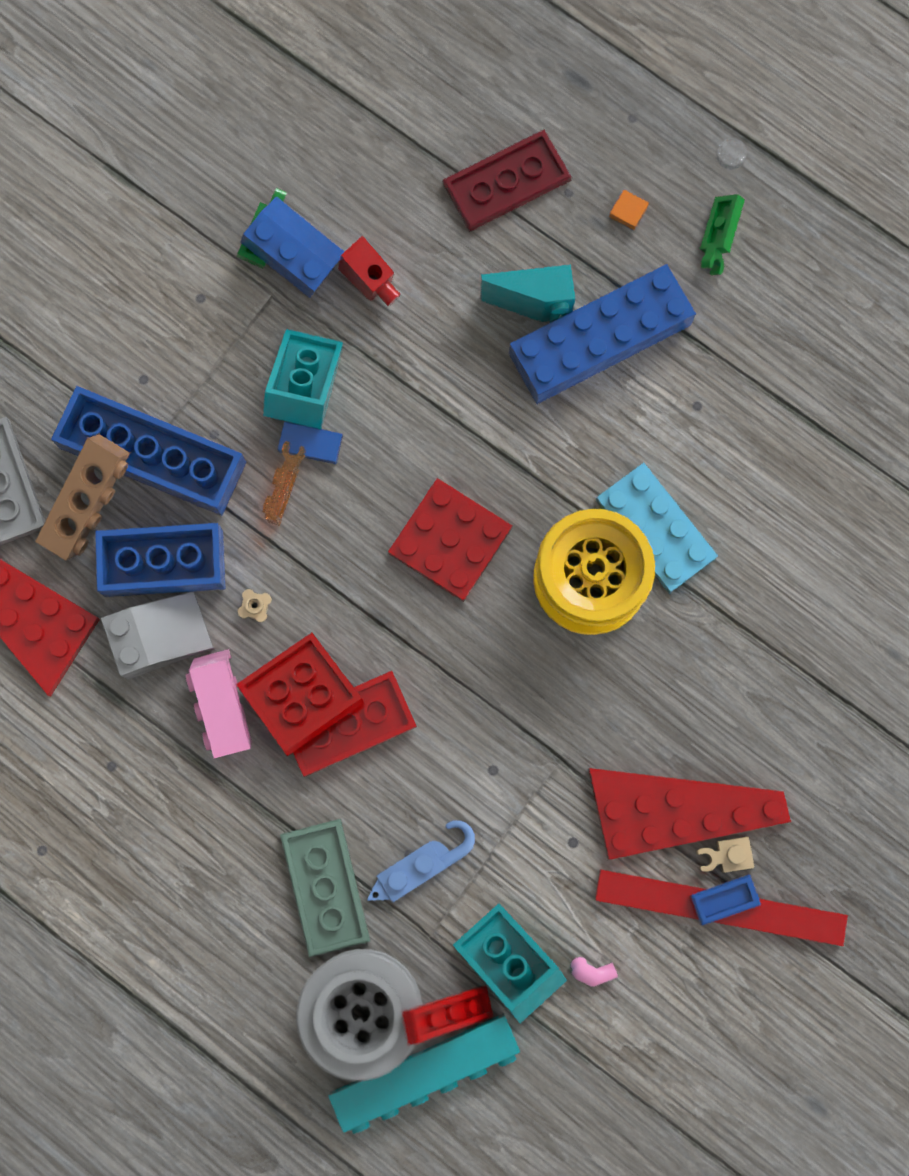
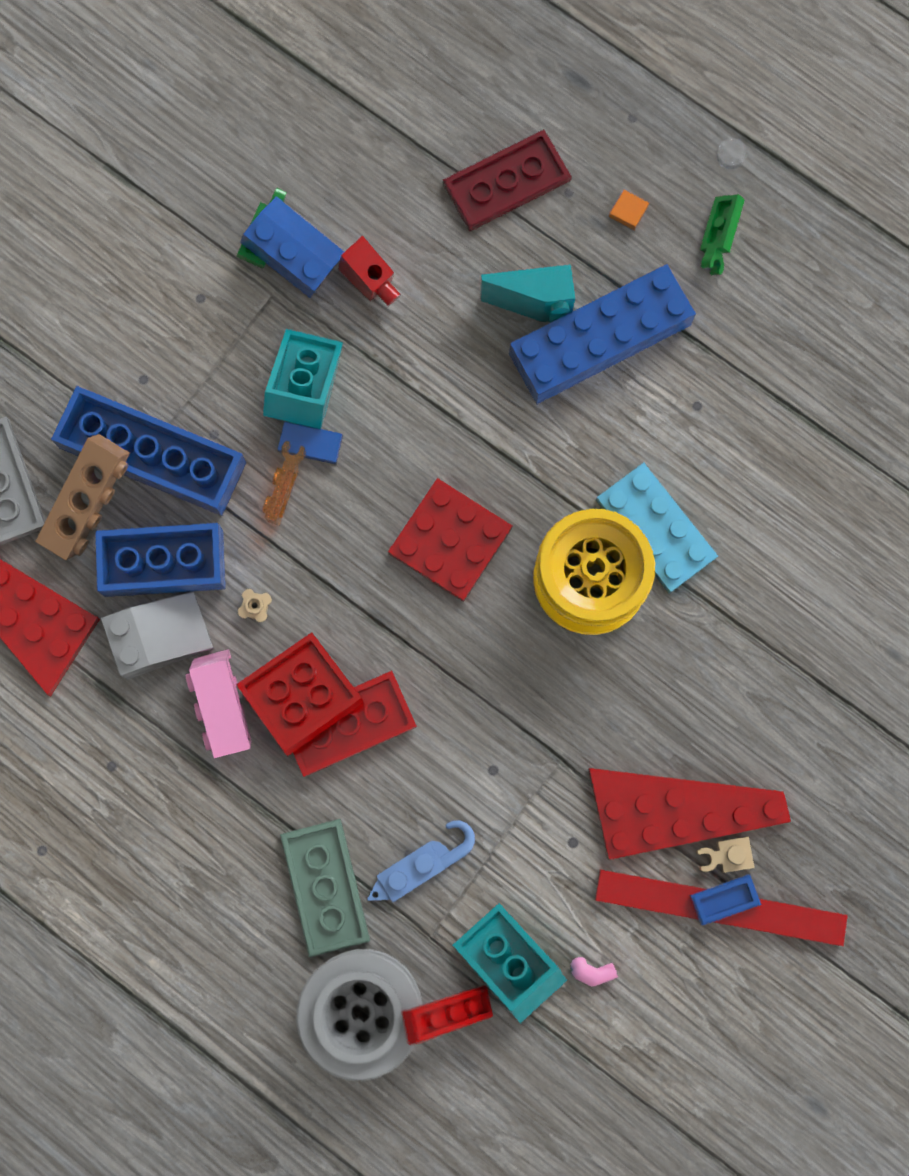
(425, 1072): teal brick -> none

